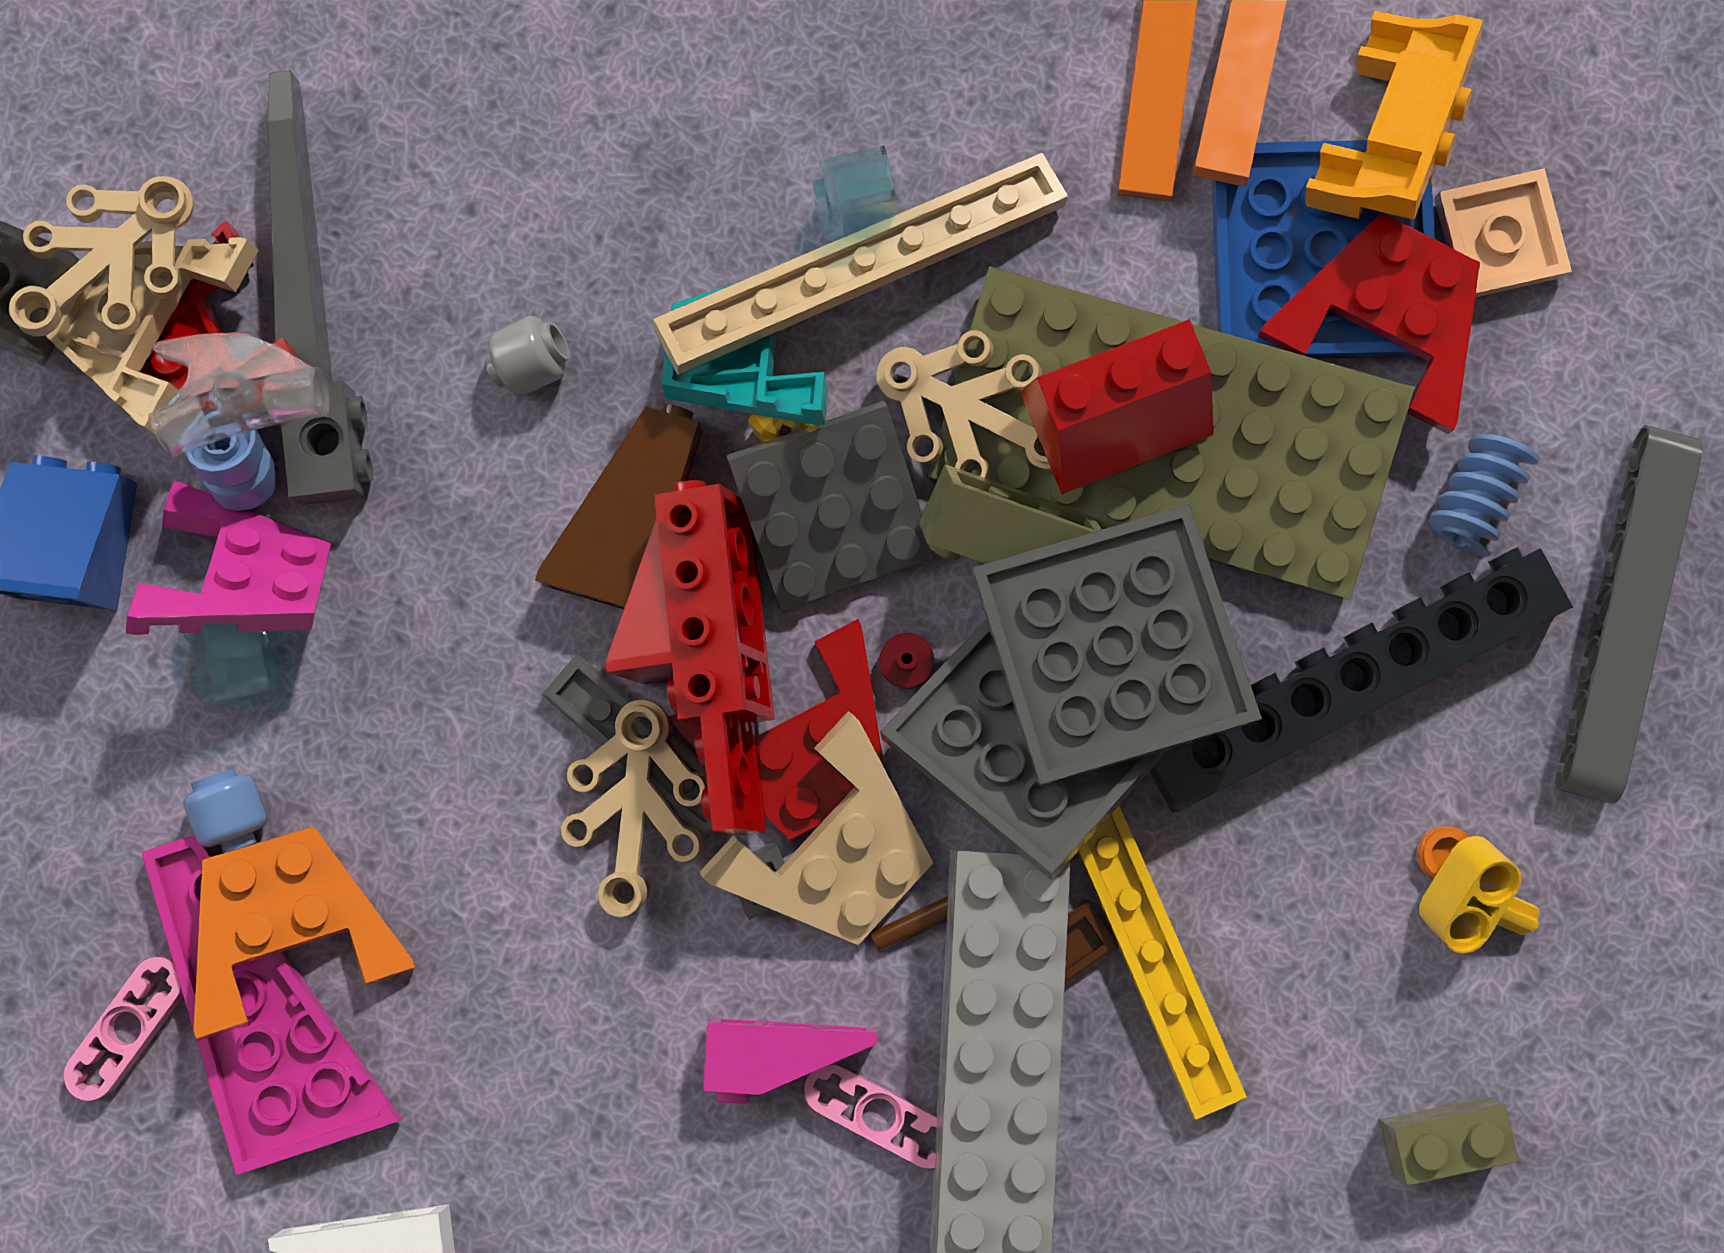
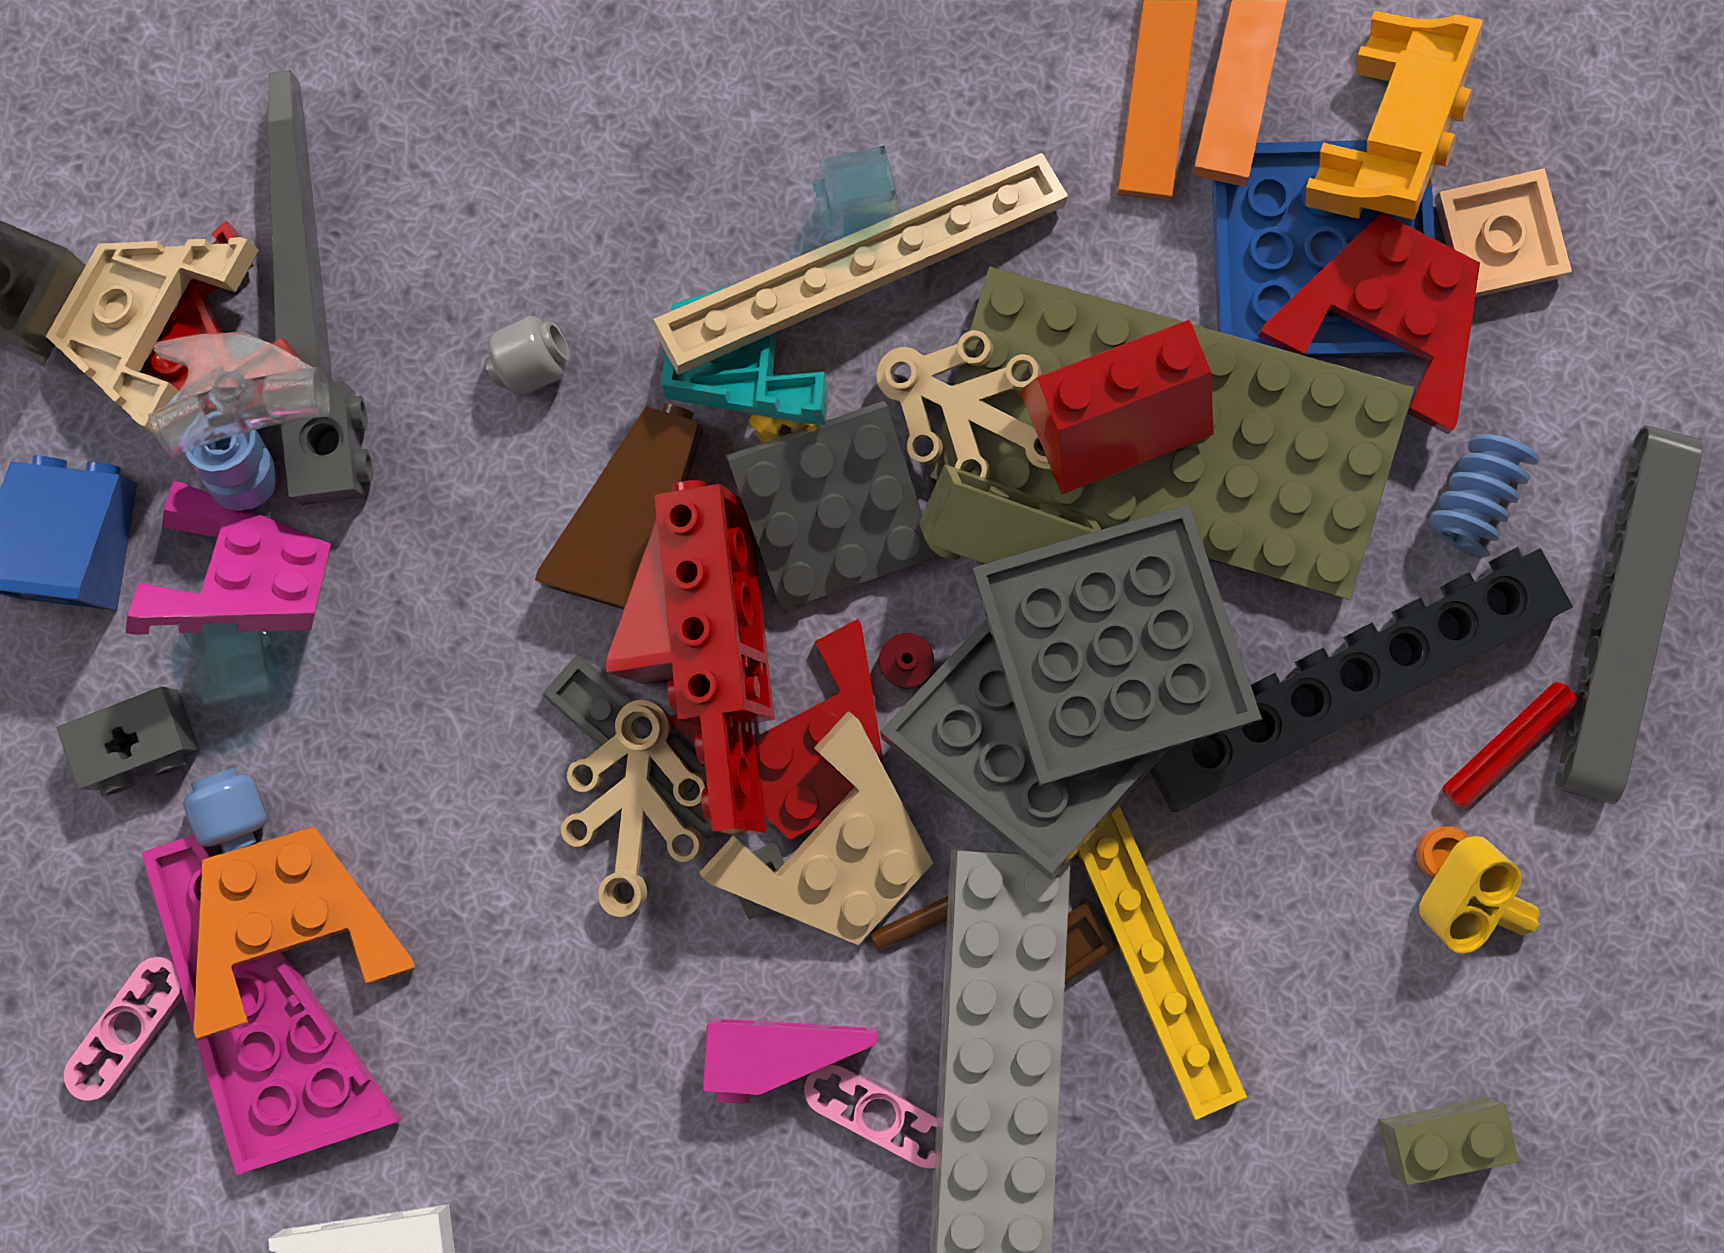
(97, 741): none -> dark grey brick
(108, 250): tan plant -> none
(1510, 745): none -> red axle

